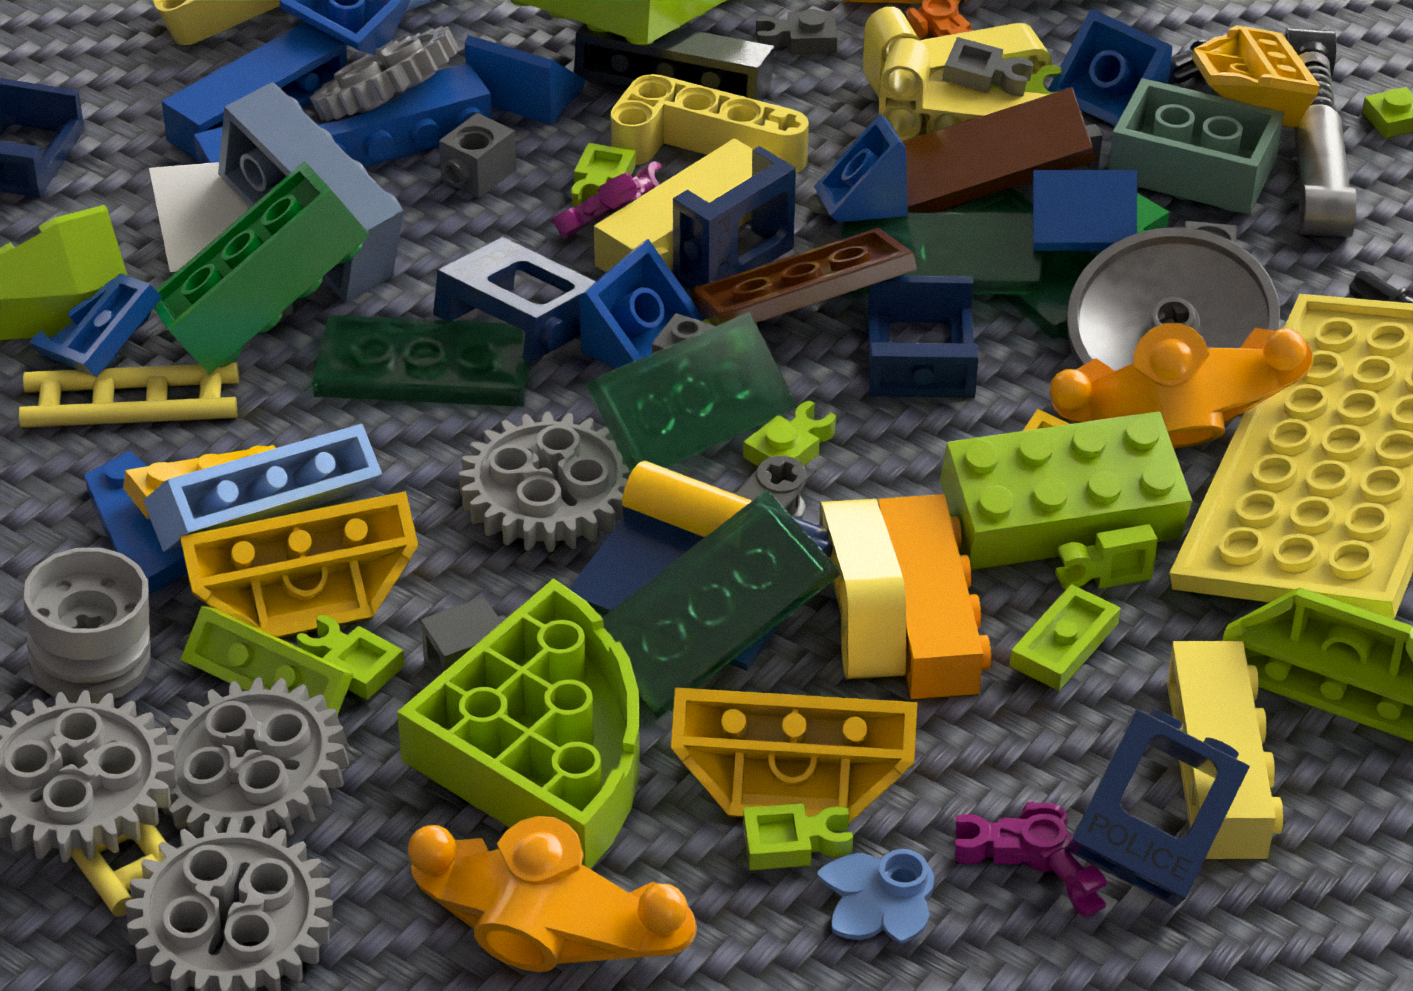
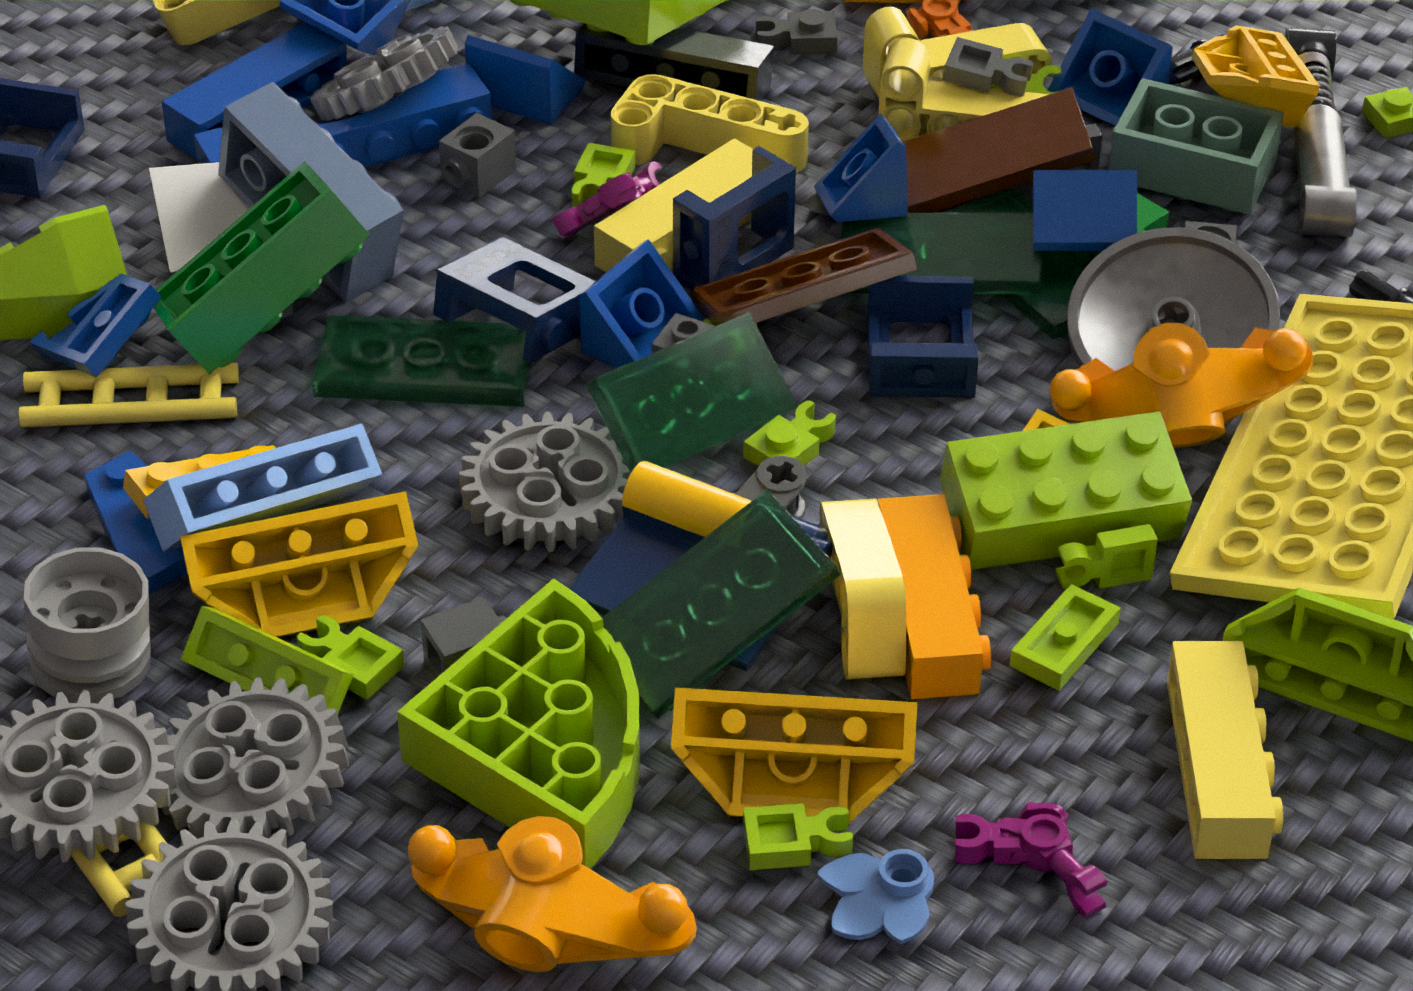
(1137, 849): dark blue window -> none

